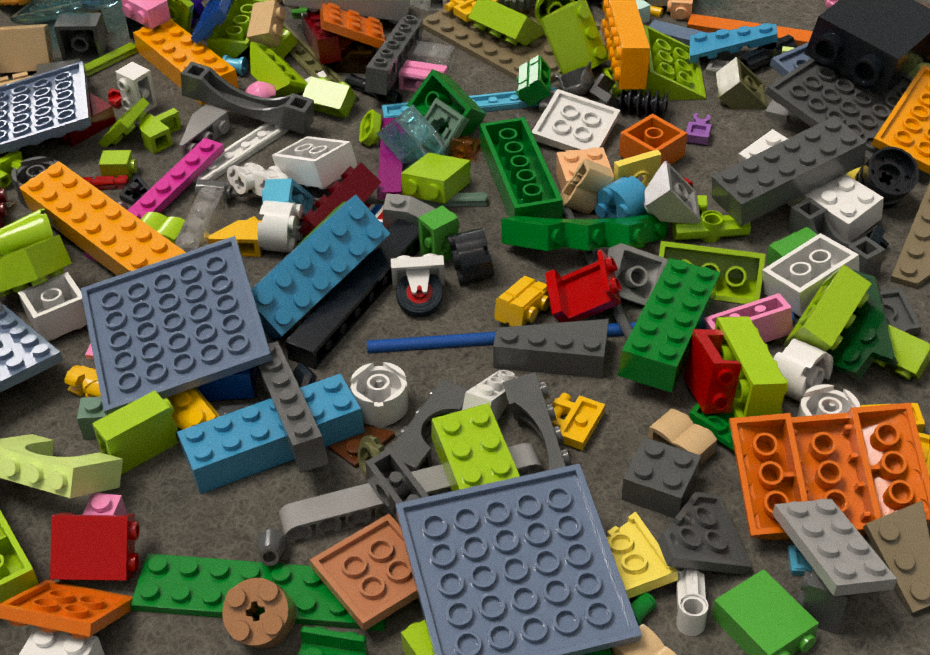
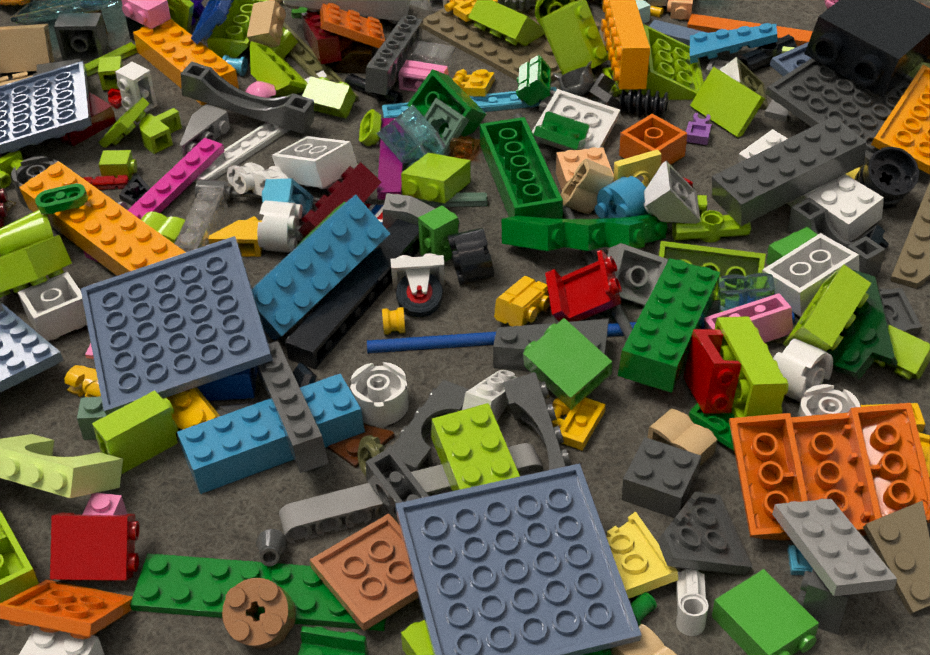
(61, 198): none -> green plate
(107, 73): none -> lime brick
(393, 320): none -> yellow wheel
(476, 84): none -> yellow plate
(562, 130): none -> green bracket
(567, 363): none -> bright green brick
(727, 102): none -> lime tile
(741, 290): none -> clear light blue brick

